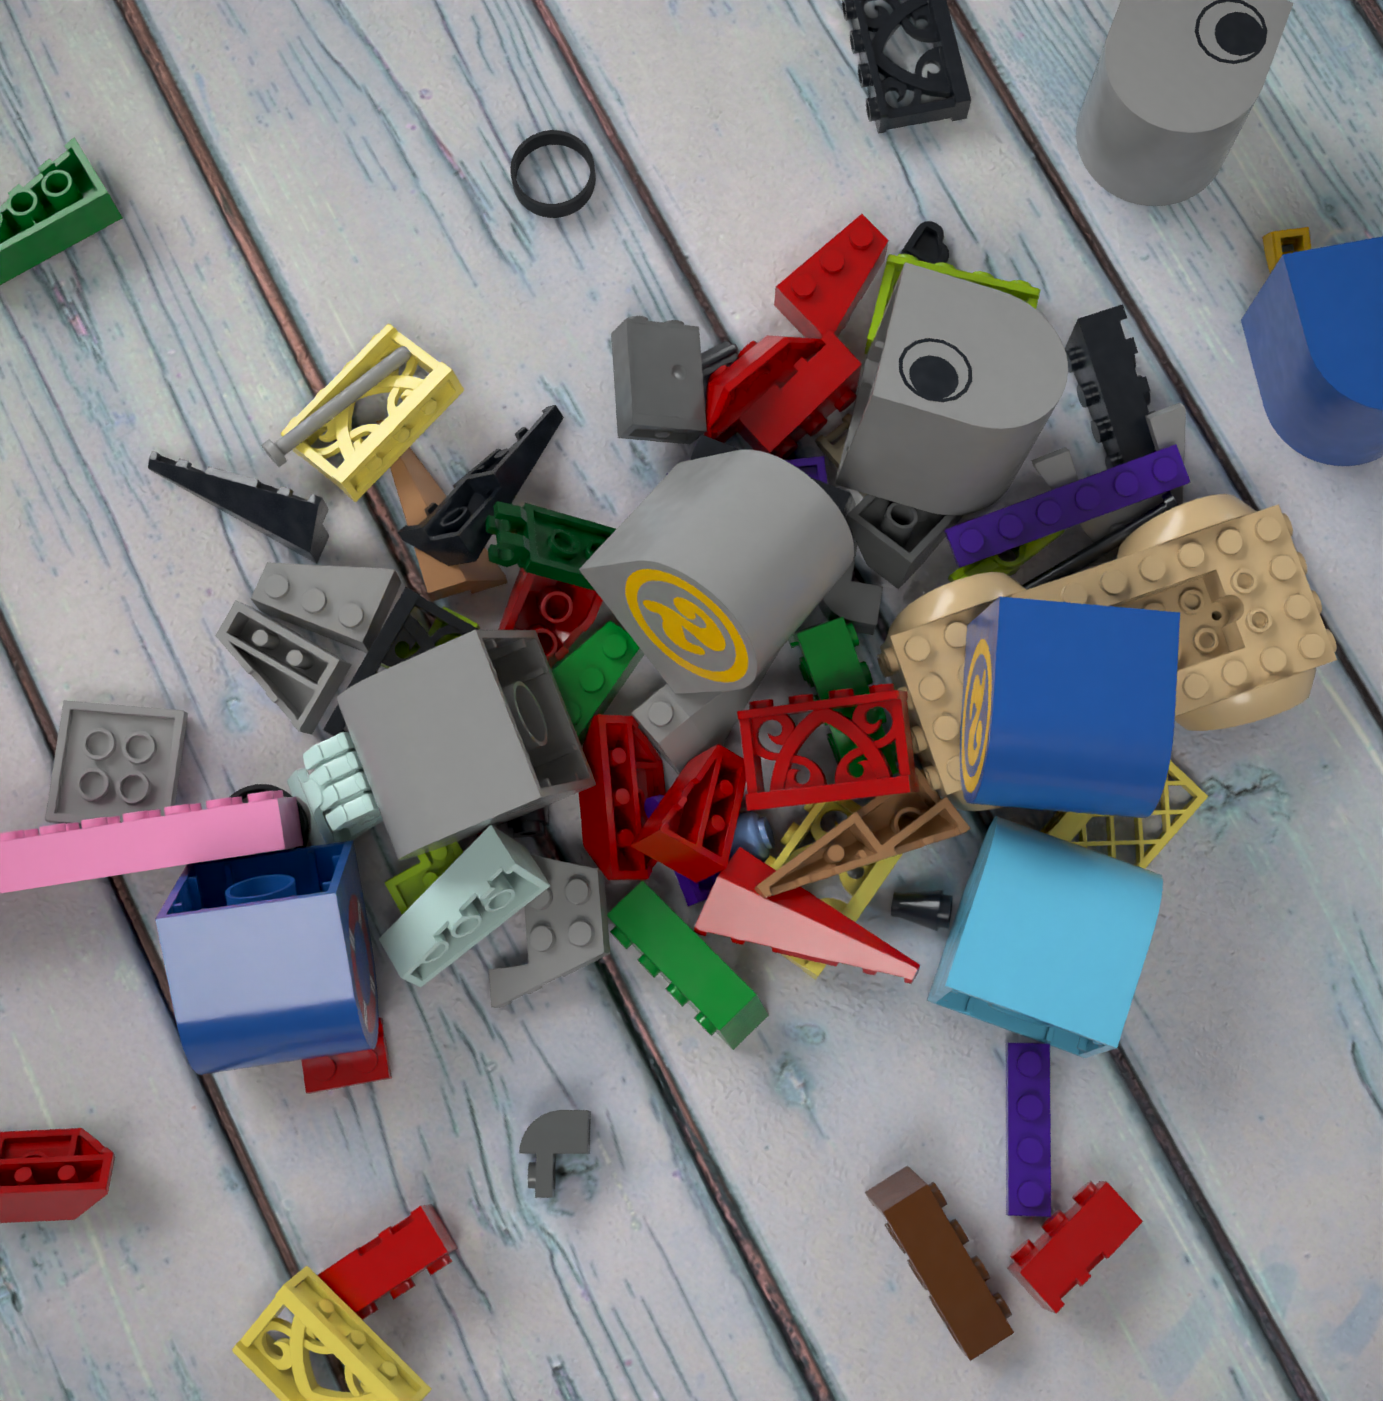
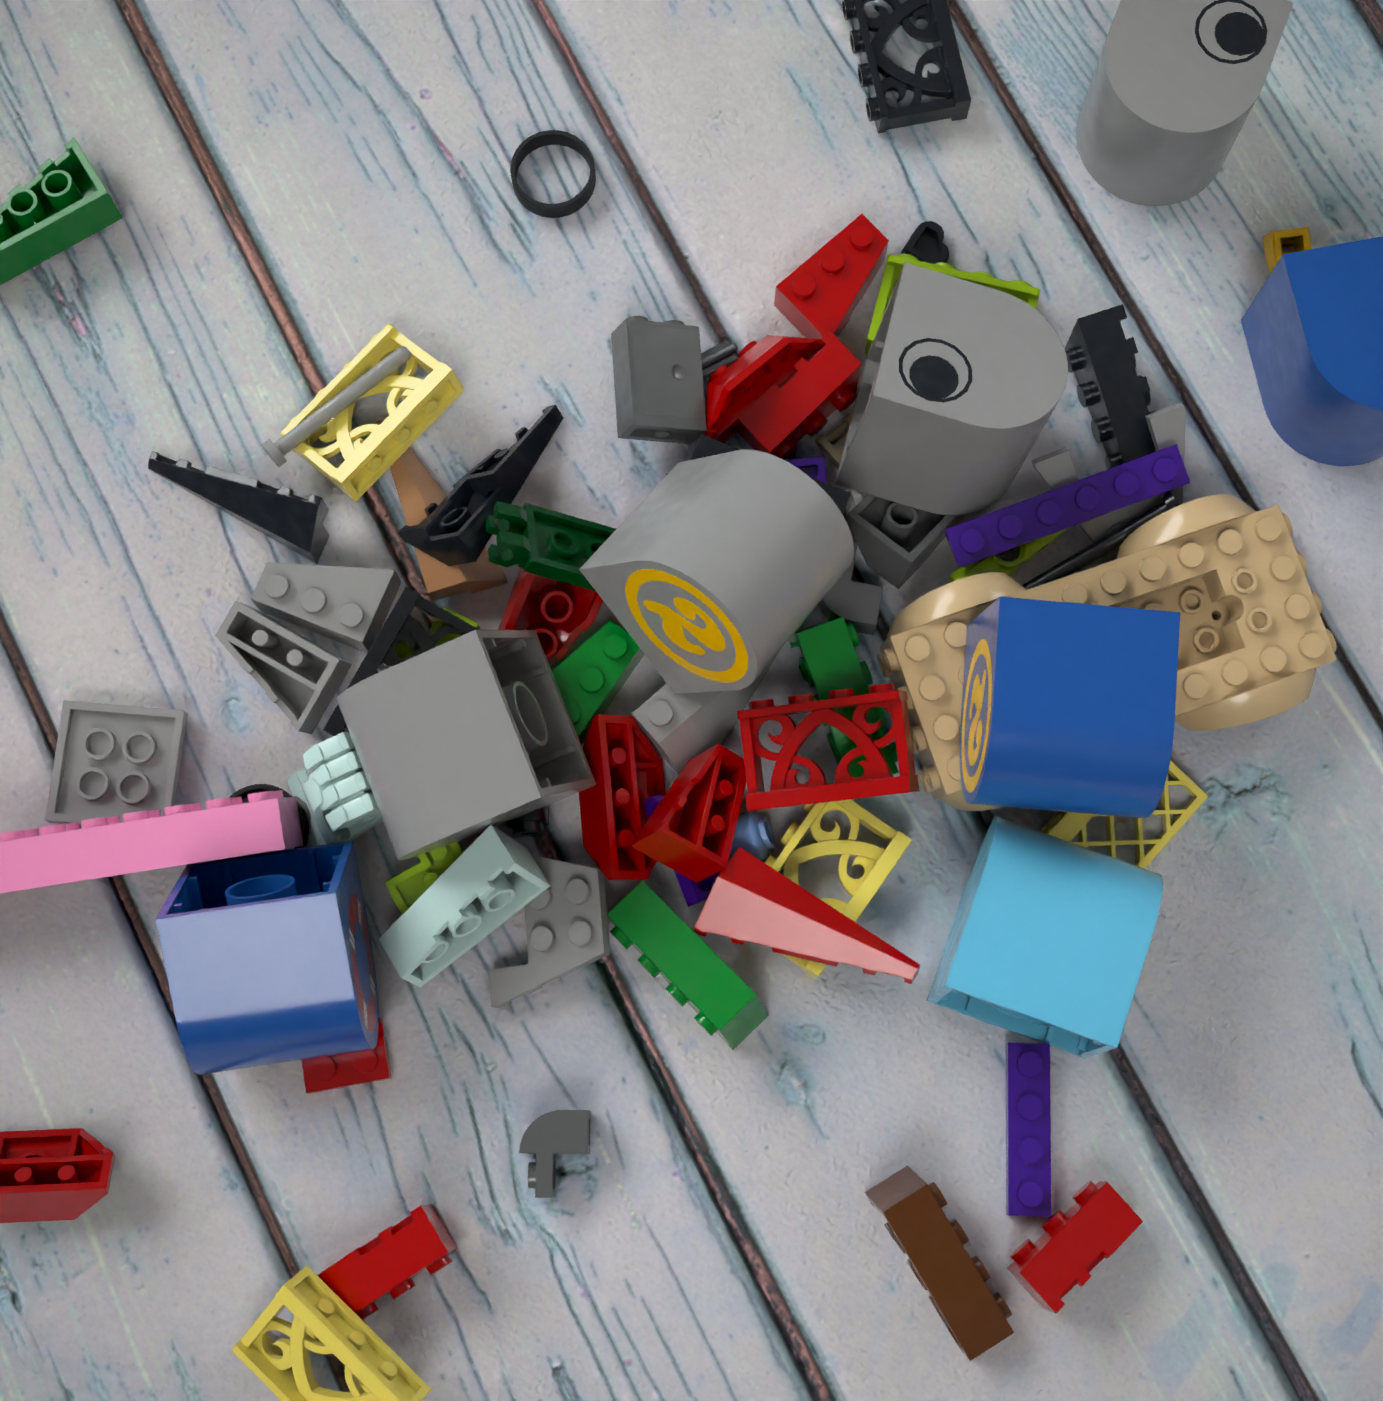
(873, 833): medium nougat wedge -> none
(924, 908): black cone -> none

